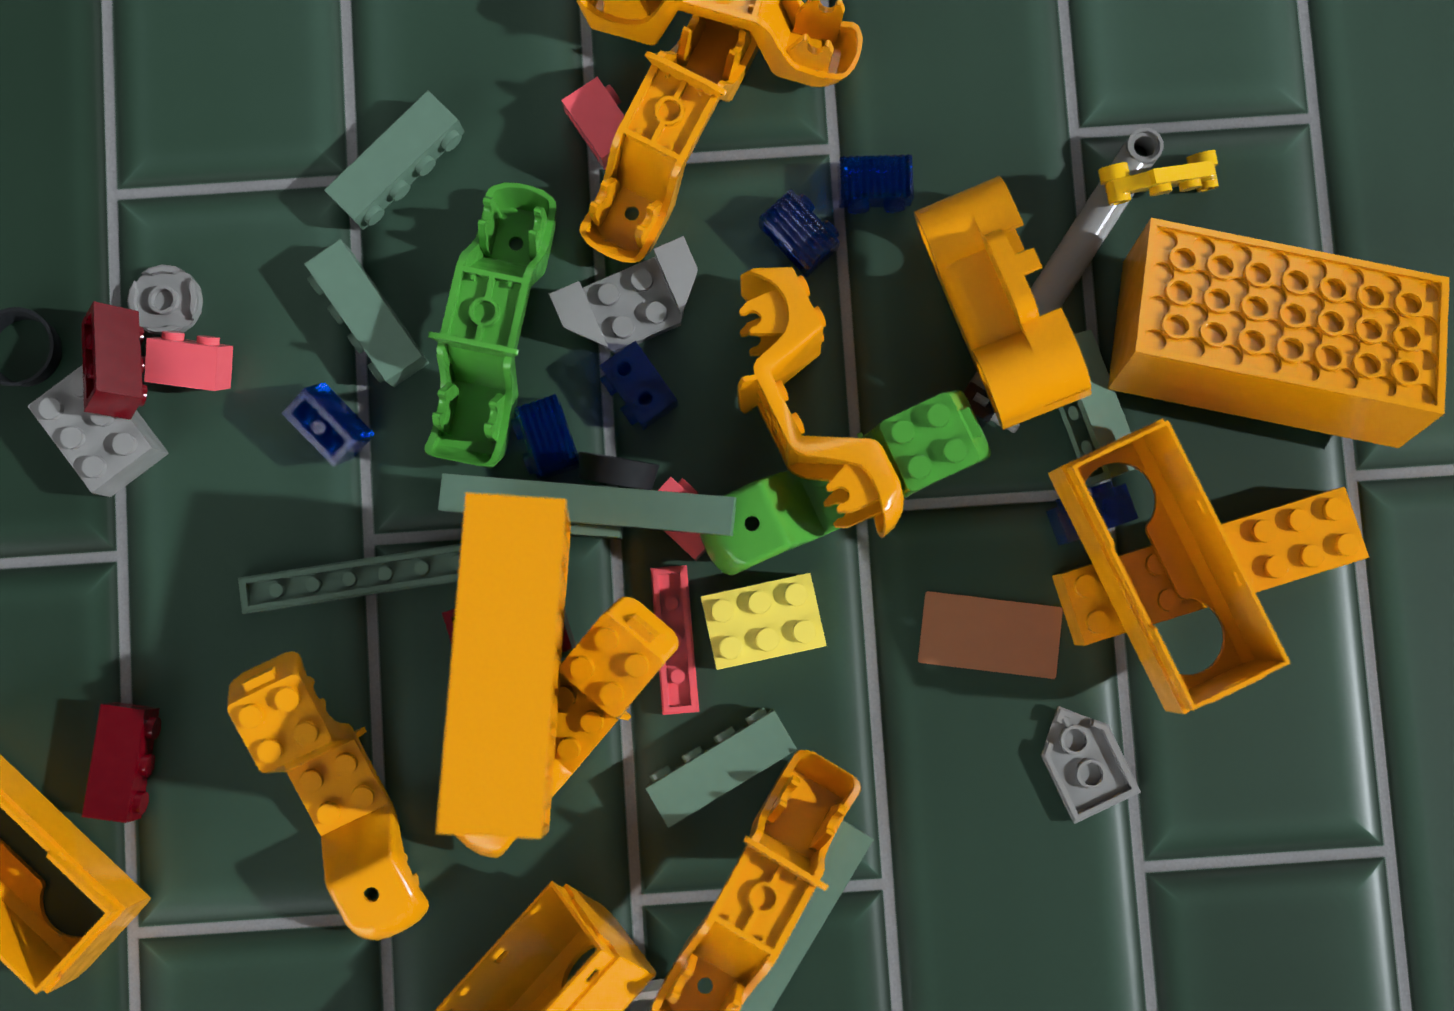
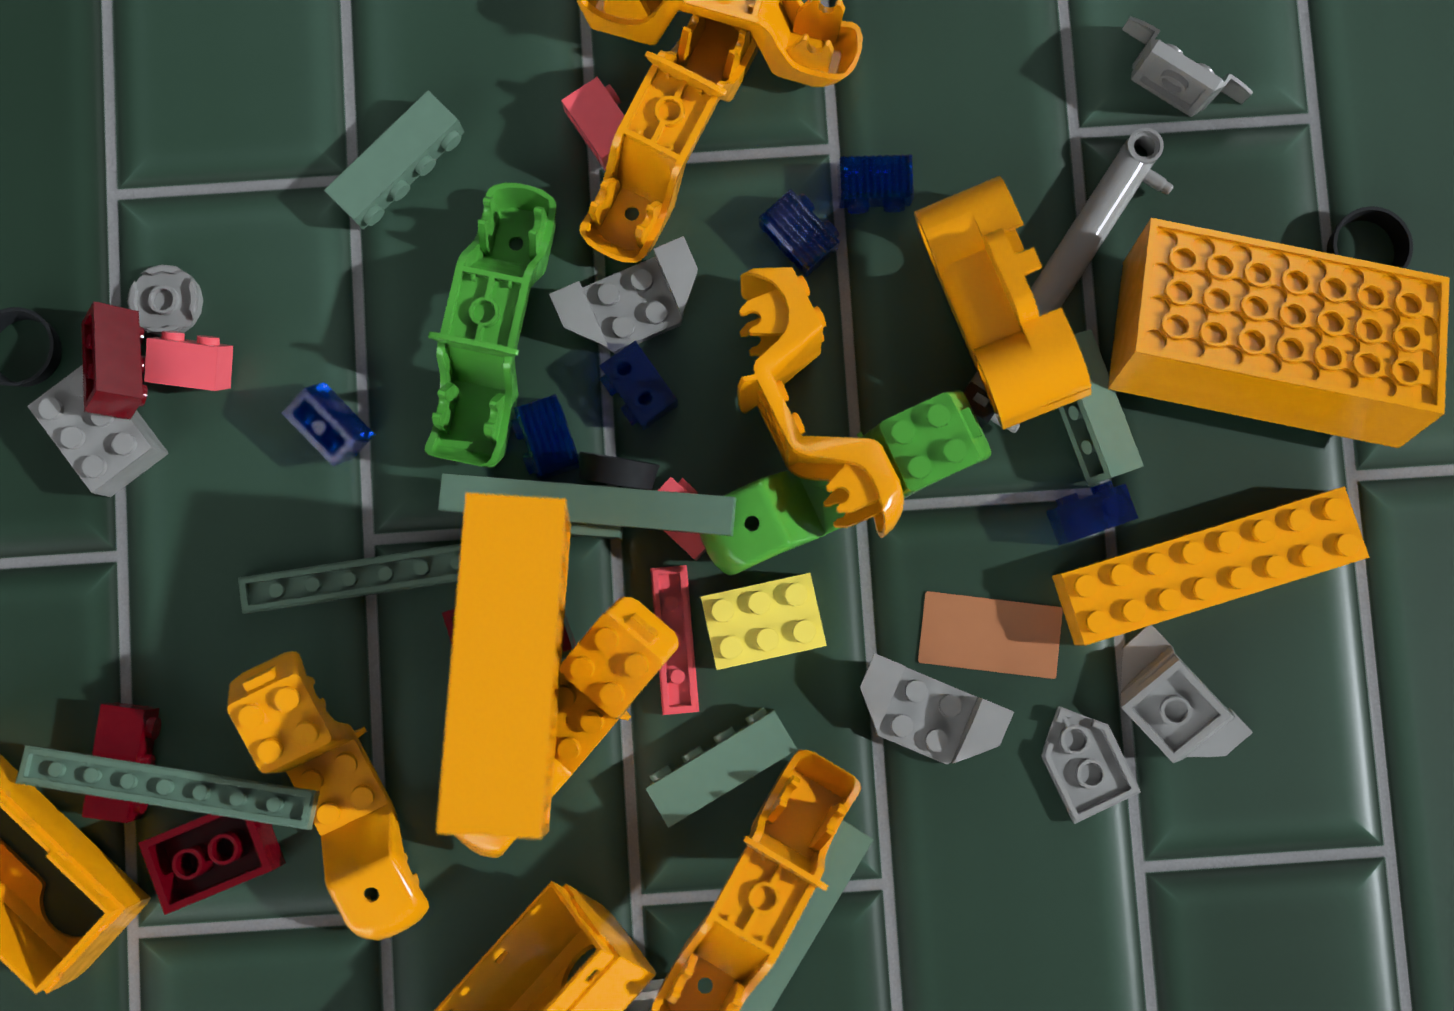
(168, 787): none -> sand green tile
(208, 858): none -> dark red brick
(366, 314): sand green brick -> none
(930, 714): none -> light grey piece
(1174, 76): none -> light grey piece
(1174, 703): none -> light grey piece
(1194, 559): light orange piece -> none
(1196, 174): yellow plate -> none
(1389, 222): none -> black tyre

